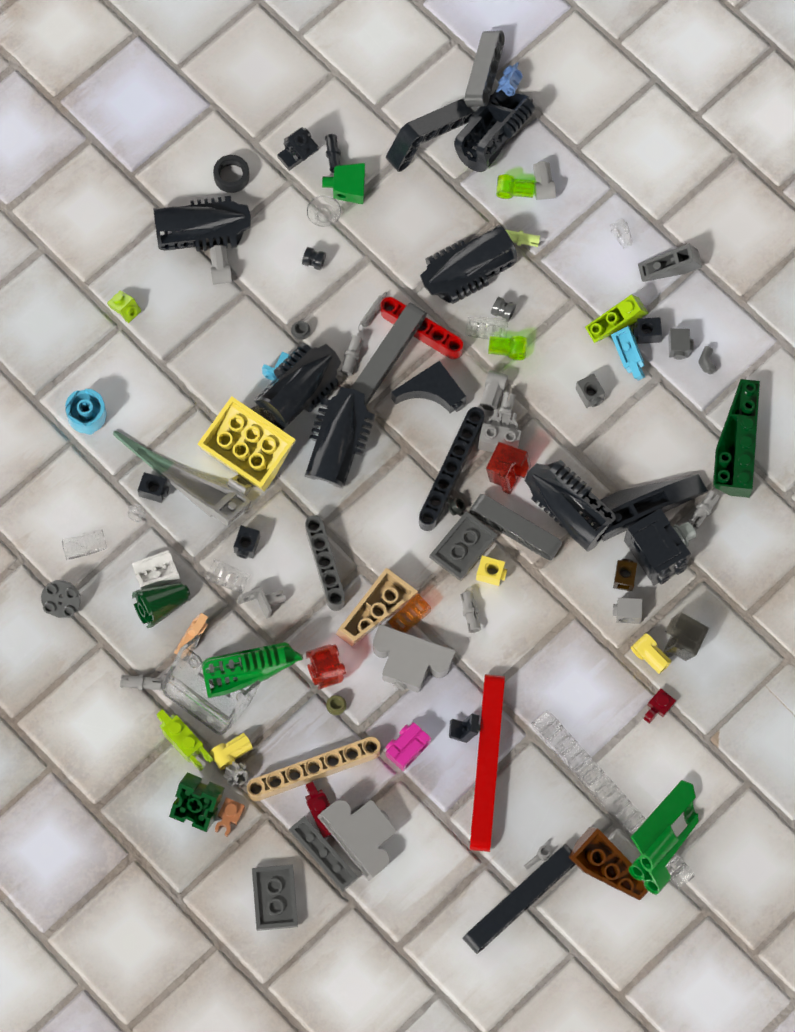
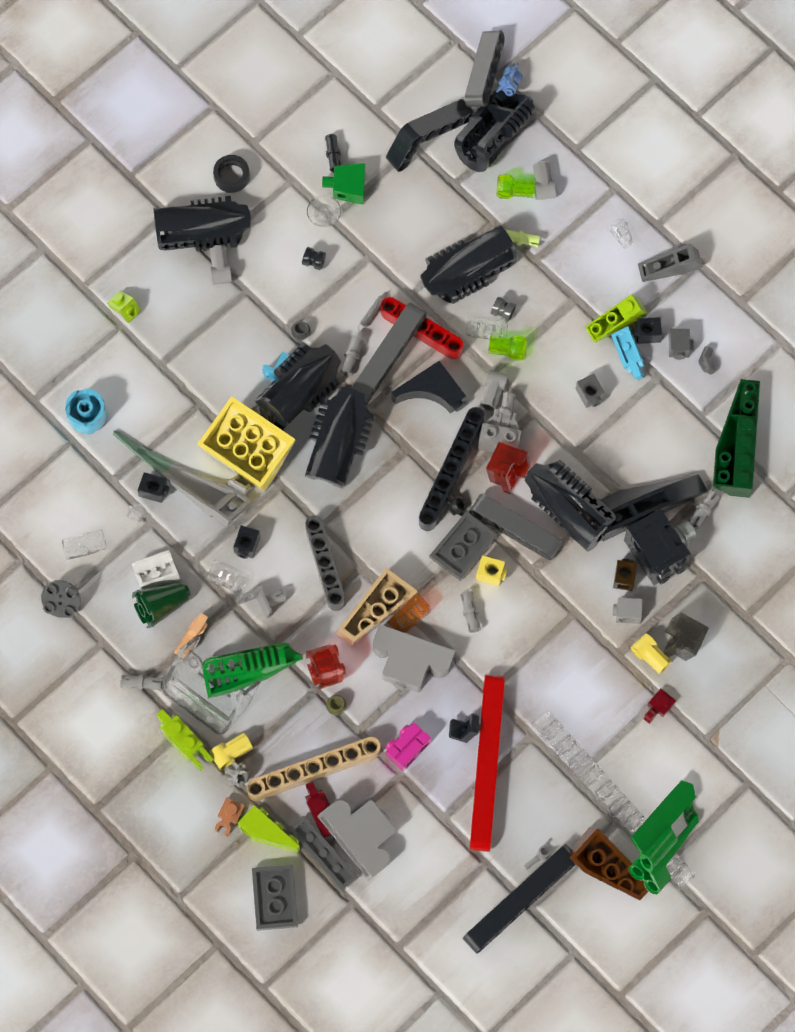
(196, 802): dark green brick -> none
(263, 830): none -> lime slope
(299, 142): black tile -> none

